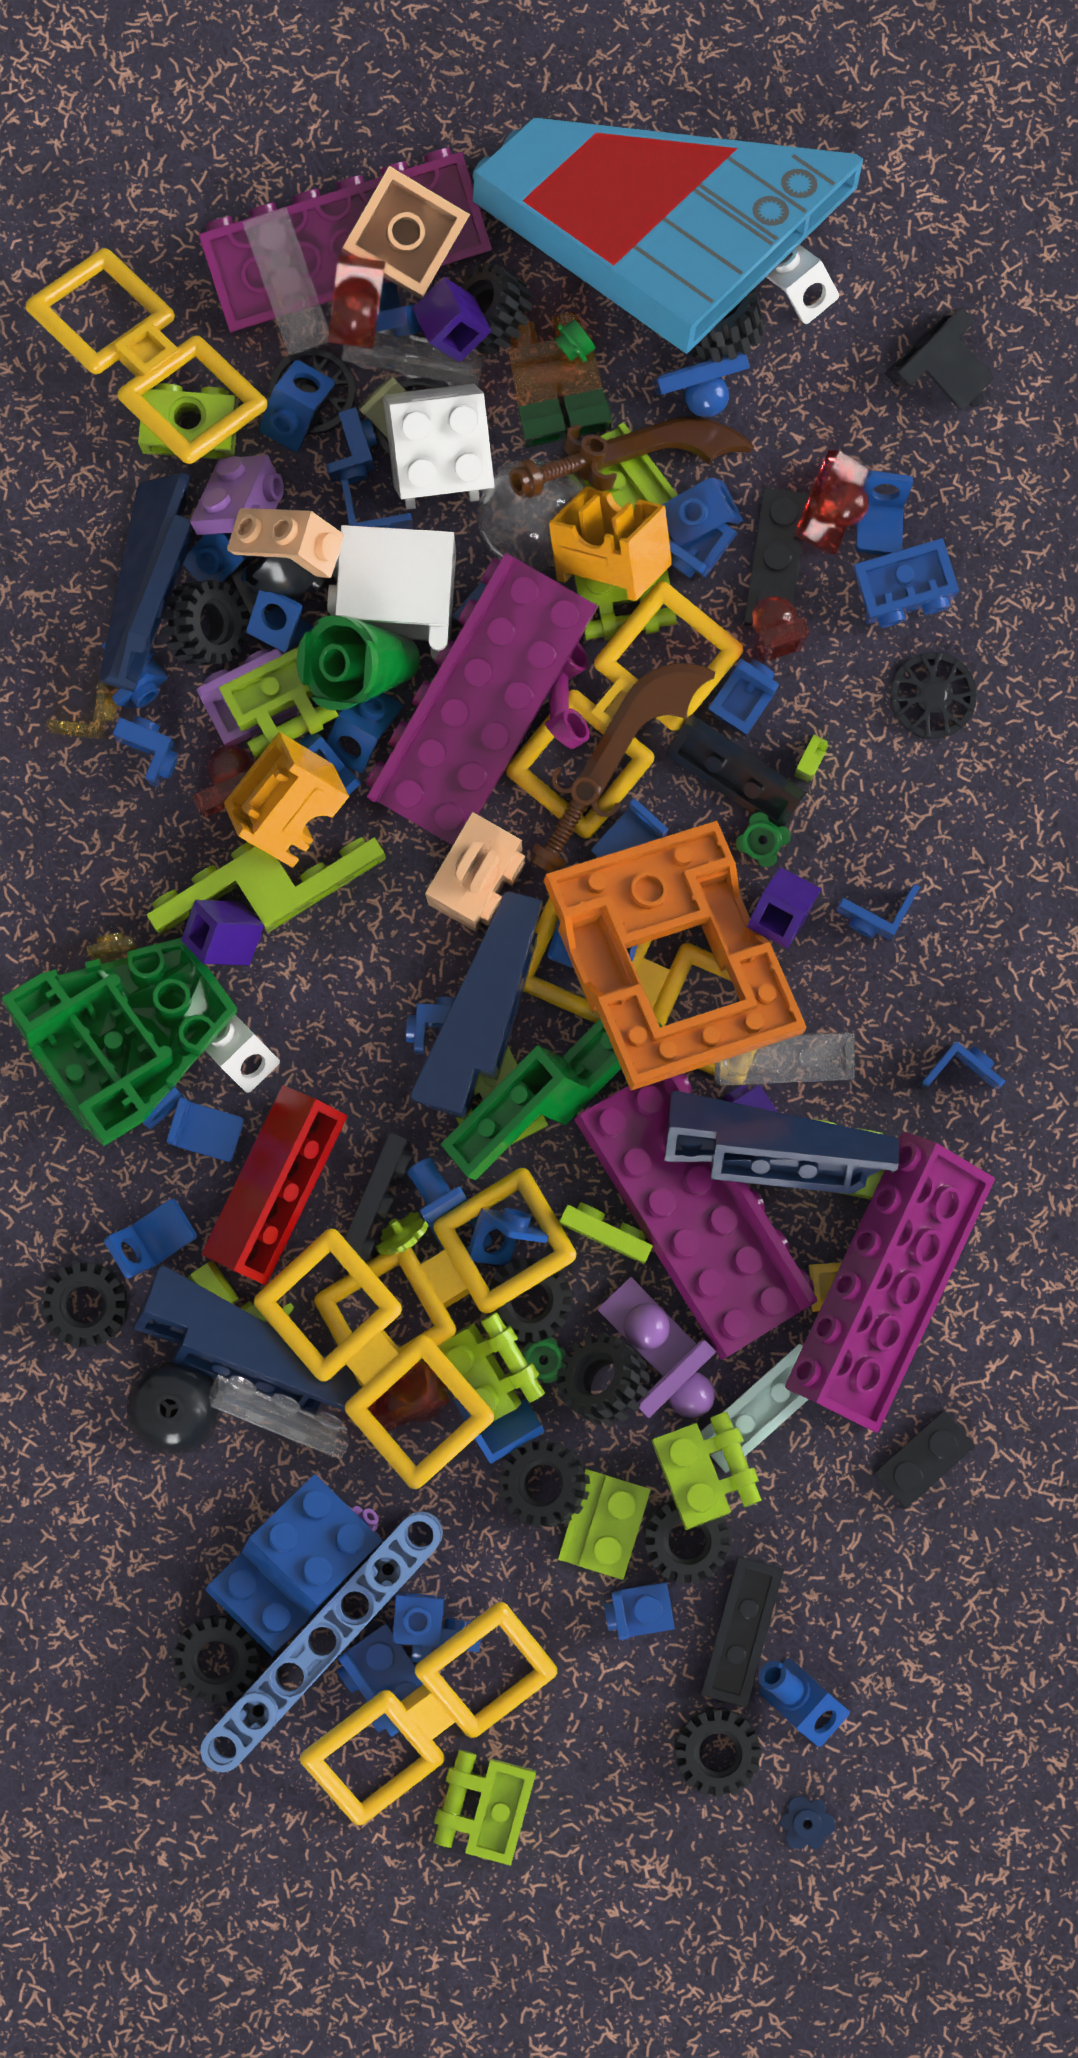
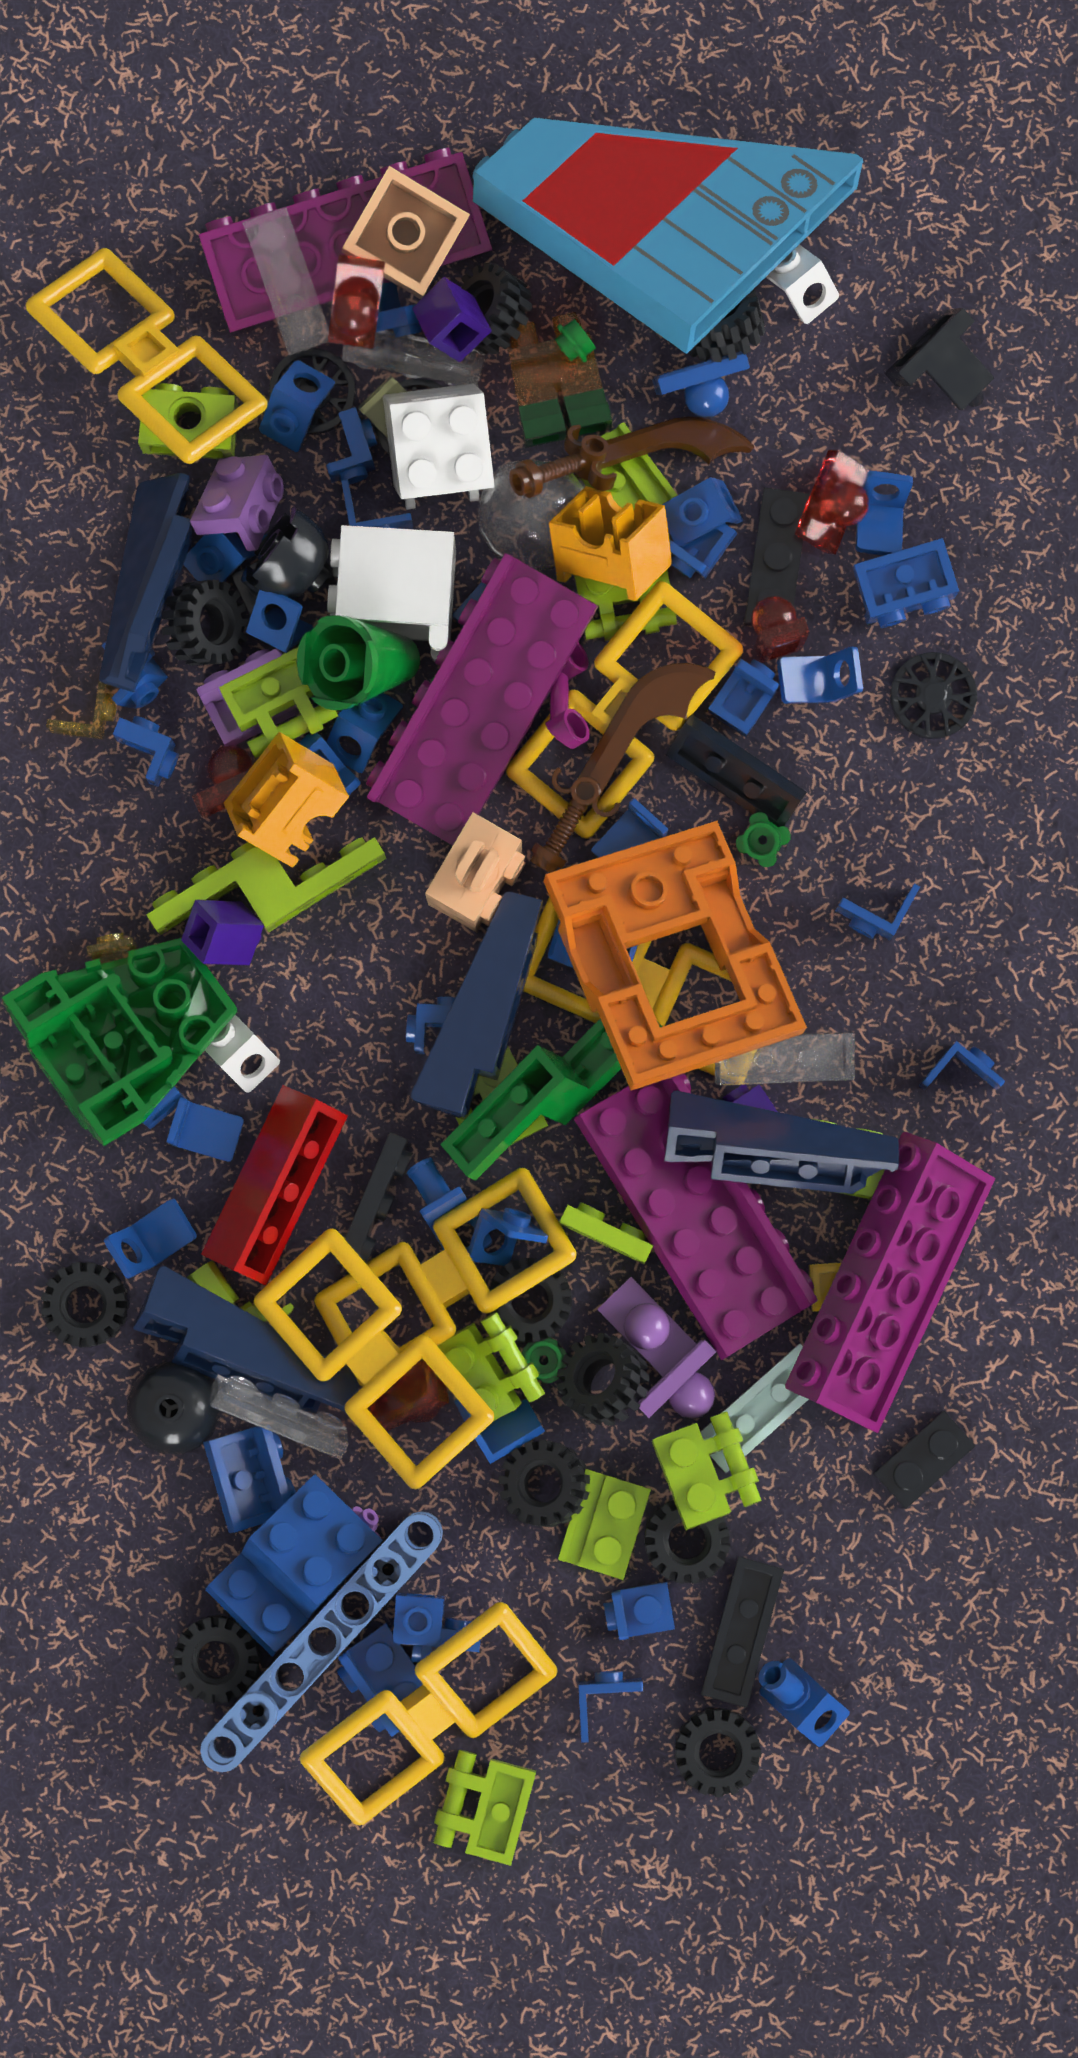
(248, 1476): none -> blue bracket
(287, 534): light nougat bracket -> none
(402, 1234): lime plant -> none
(604, 1683): none -> blue bracket
(783, 907): dark purple brick -> none
(801, 1810): dark blue plant -> none
(811, 758): lime tile -> none
(818, 677): none -> blue bracket

